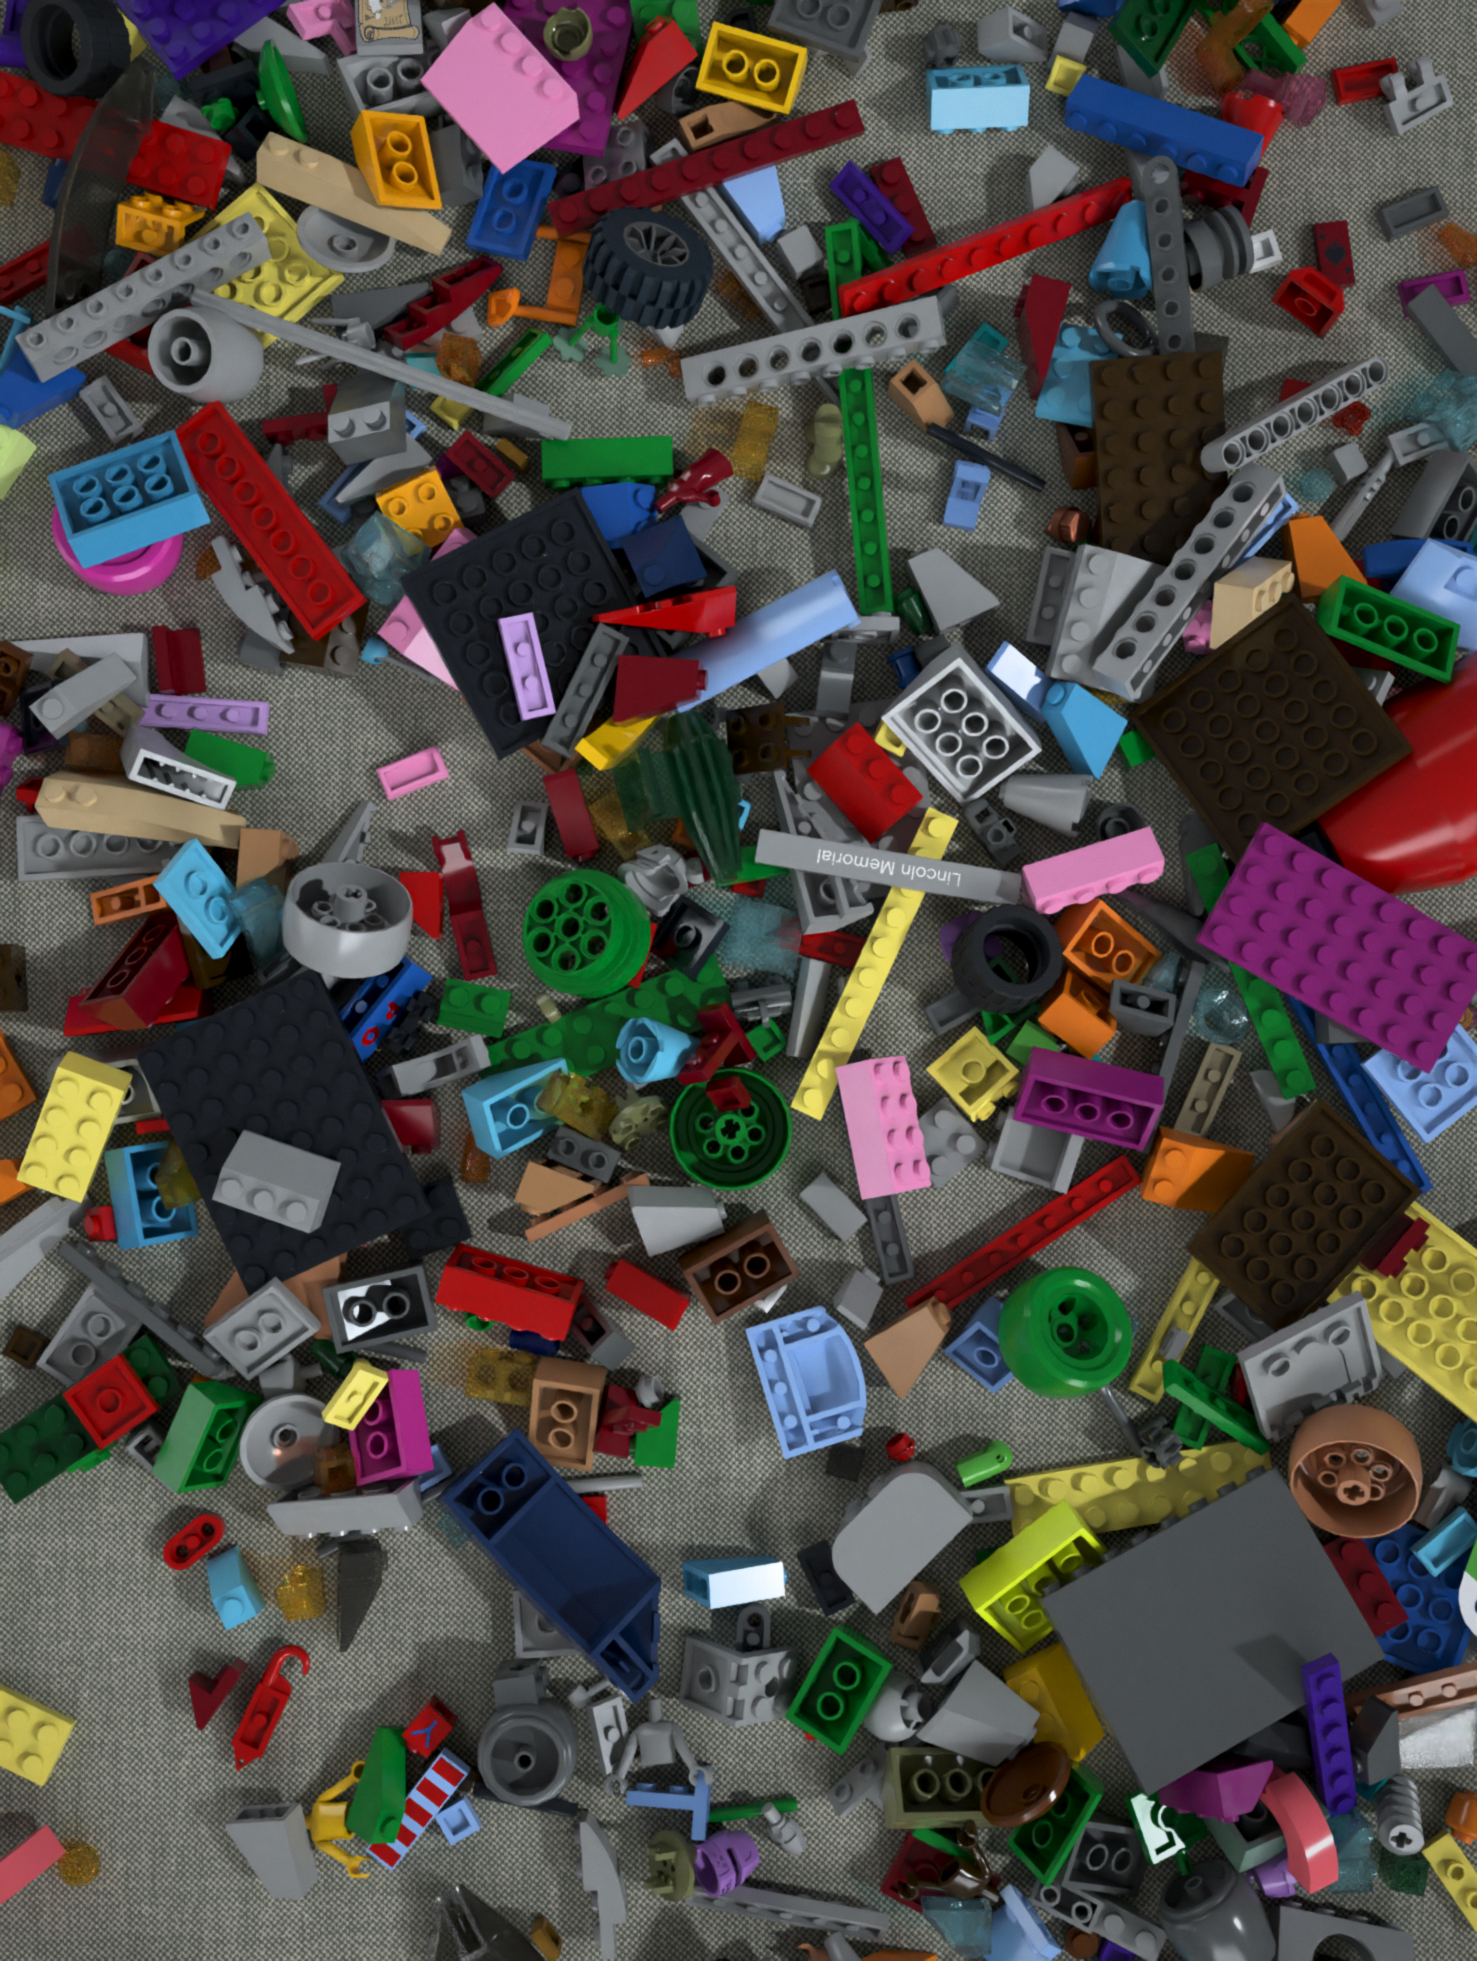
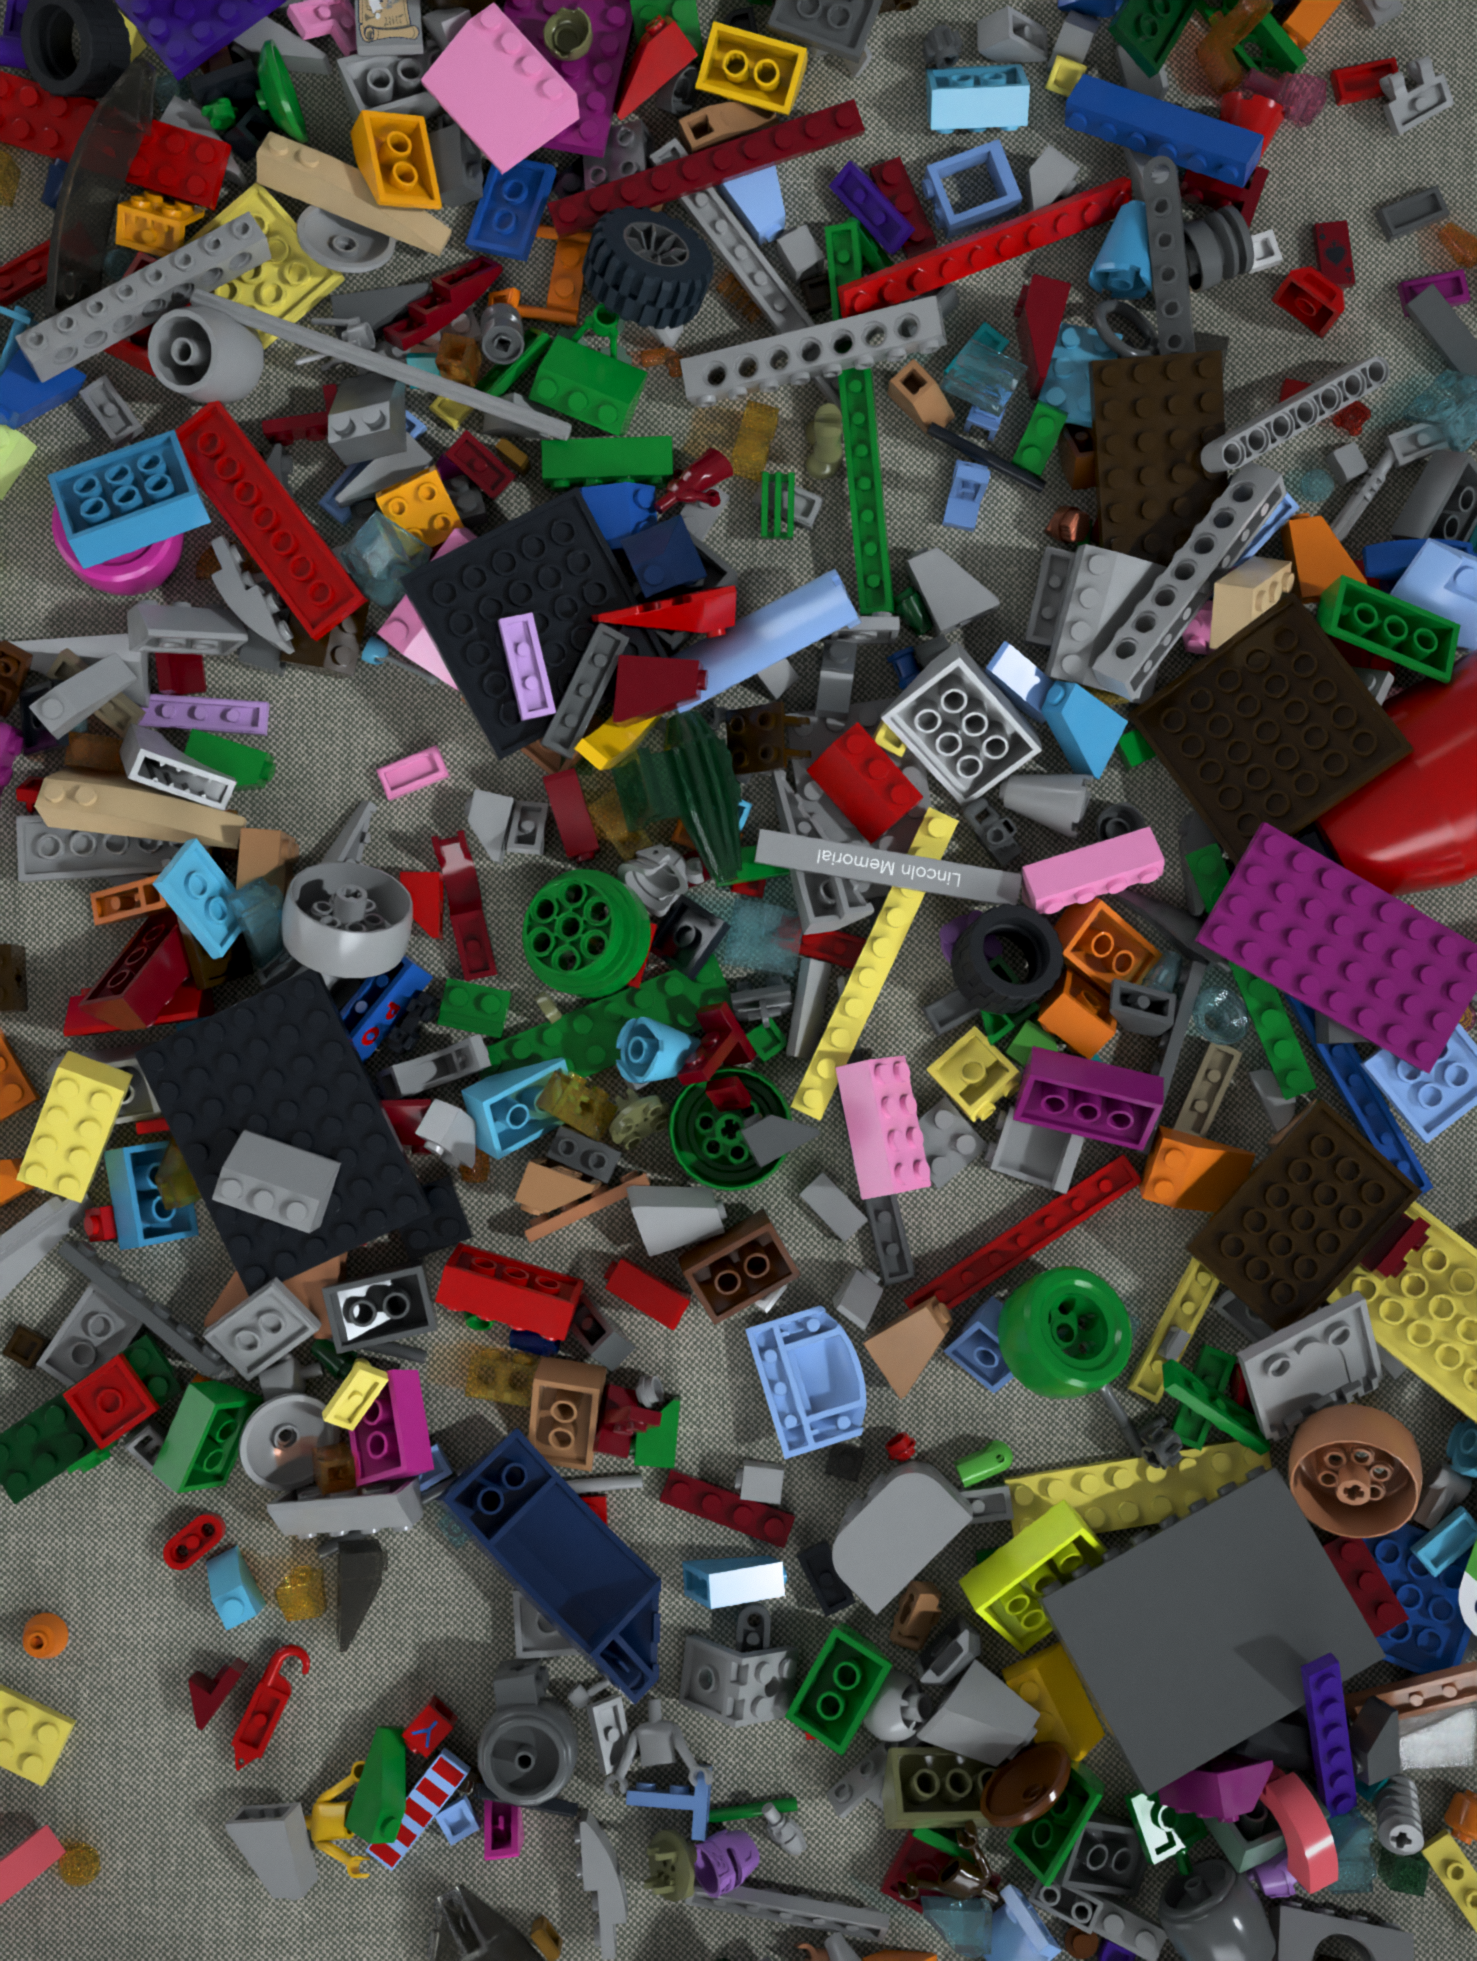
(45, 1636): none -> orange cone
(184, 629): none -> light grey slope
(449, 1134): none -> light grey slope
(491, 820): none -> light grey slope
(502, 333): none -> dark grey wheel
(502, 1830): none -> dark pink slope
(588, 385): none -> green slope
(727, 1508): none -> dark red plate
(760, 1481): none -> light grey brick
(773, 1136): none -> dark grey slope
(778, 478): none -> green tile
(1001, 176): none -> medium blue window
(1040, 437): none -> green plate

